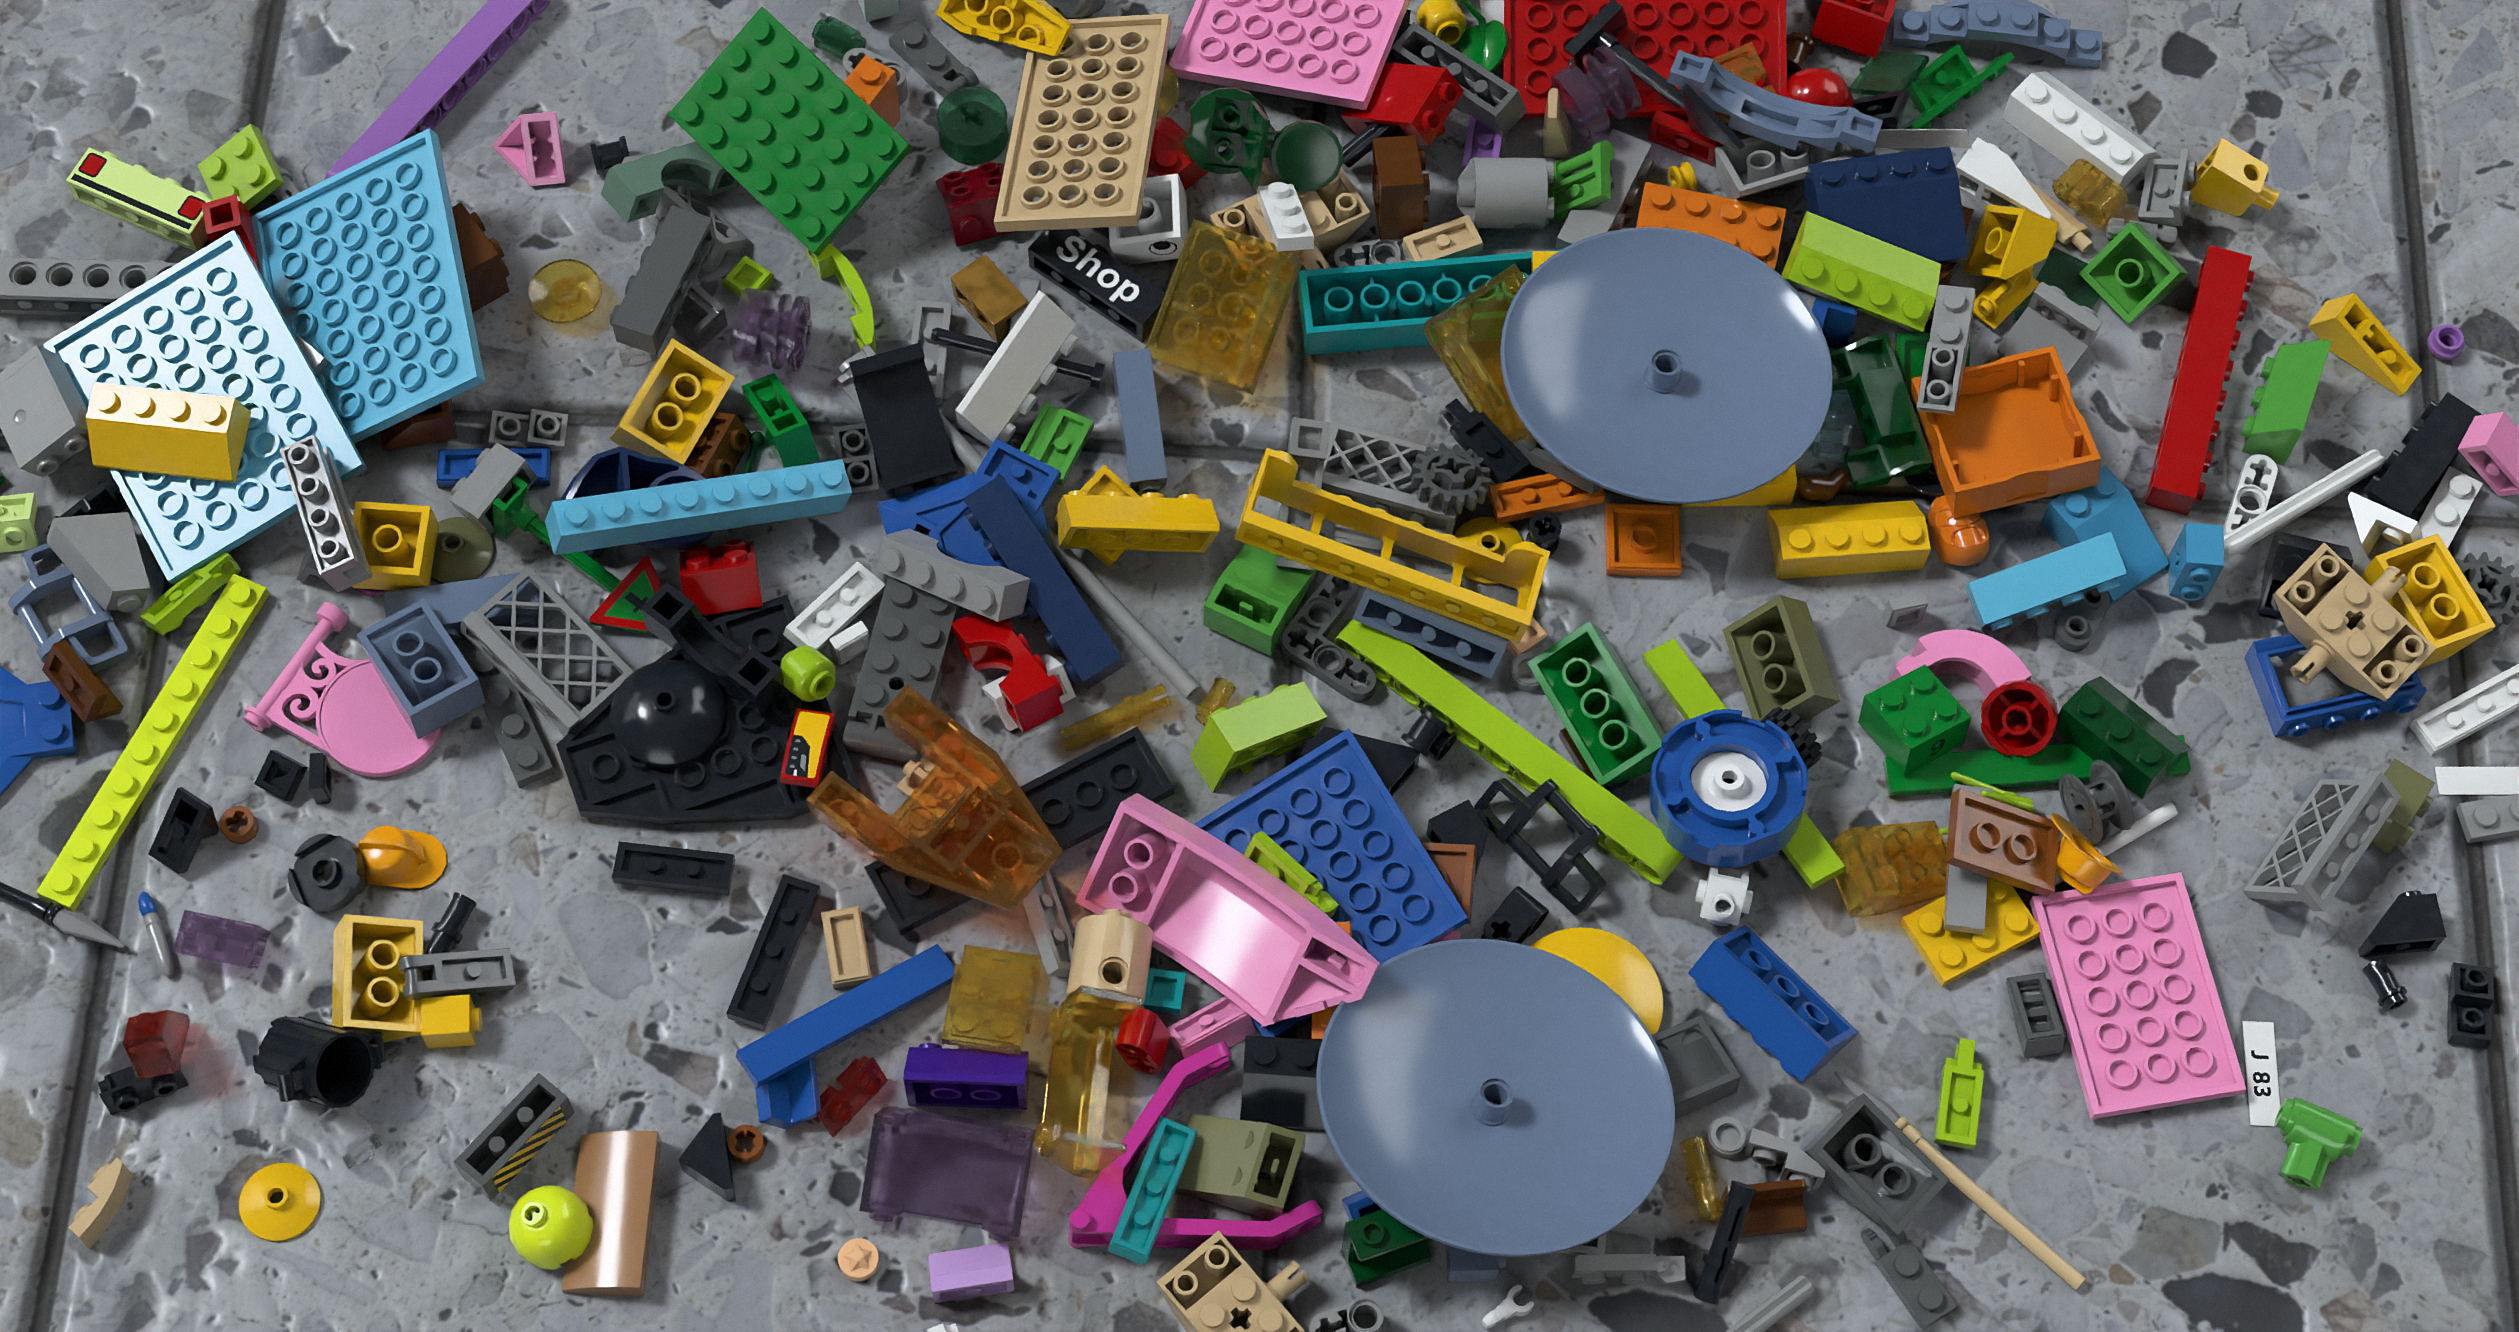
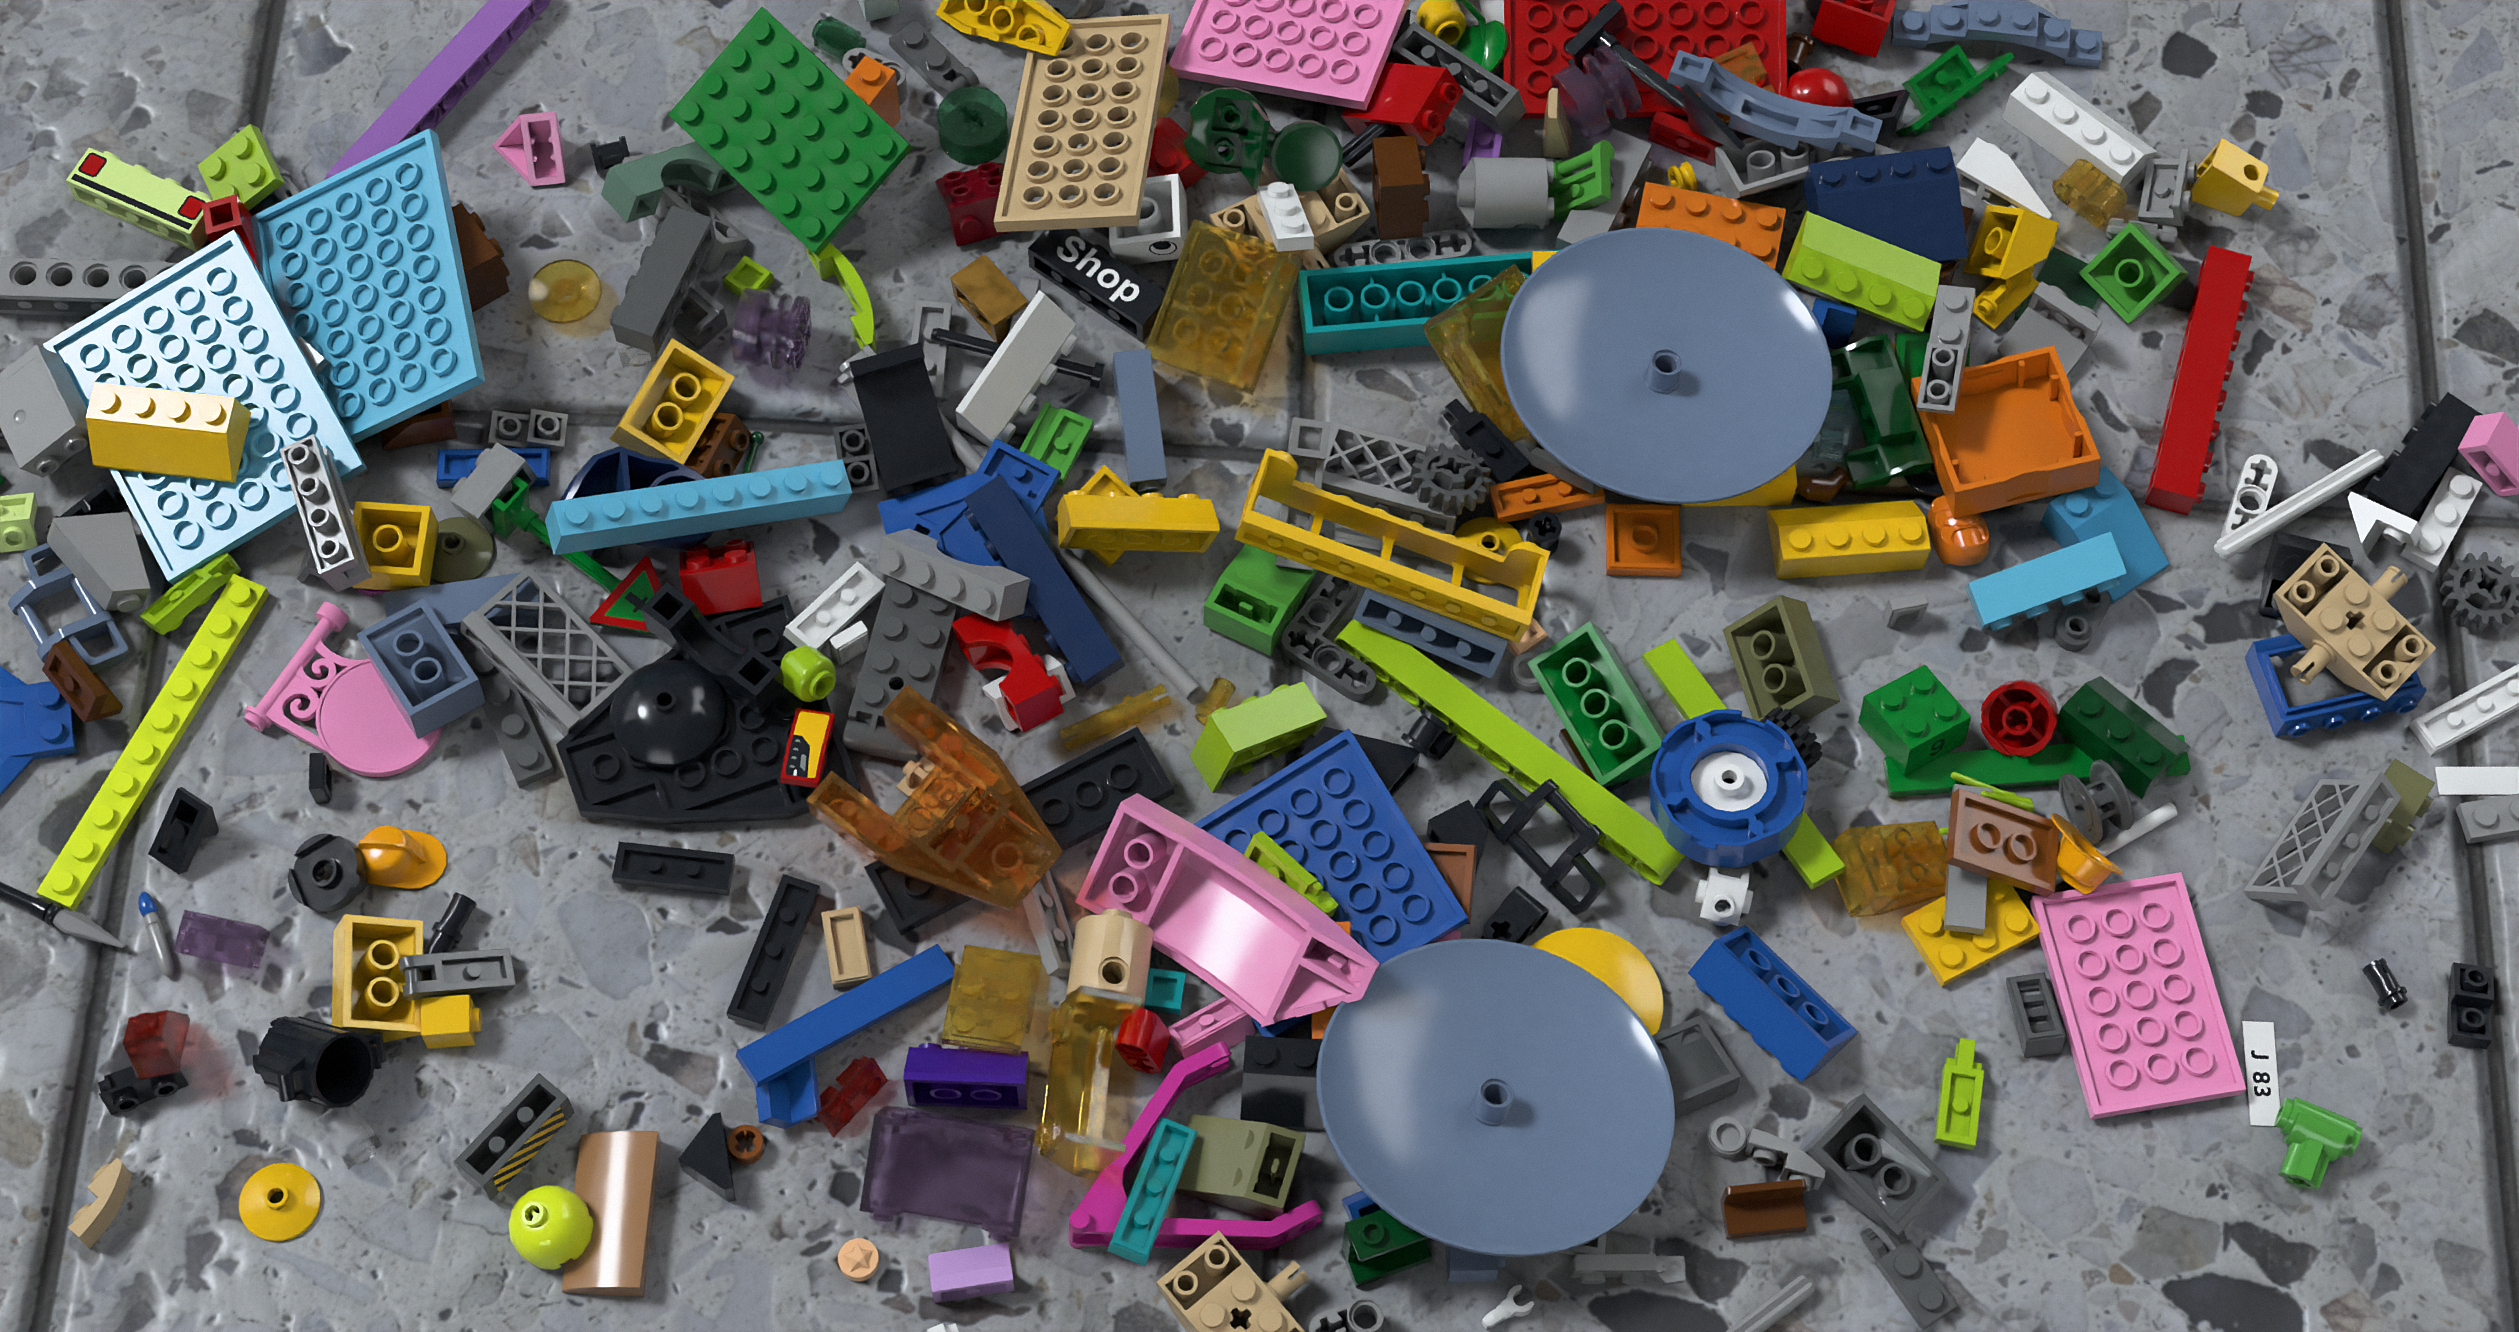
(245, 833): dark orange bush -> none
(281, 775): black tile -> none
(780, 421): green slope -> none
(1444, 241): tan plate -> none
(1701, 1178): clear yellow pin -> none
(1719, 1258): black pin -> none
(1889, 73): clear green piece -> none
(1923, 138): white sticker -> none
(1965, 654): bright pink arch -> none
(1973, 1191): tan piece -> none
(2069, 228): tan bar -> none
(2196, 561): dark azure brick -> none
(2284, 399): bright green slope -> none
(2364, 343): yellow slope -> none
(2407, 927): black slope -> none
(2435, 597): yellow slope -> none
(2450, 335): medium lavender plate -> none

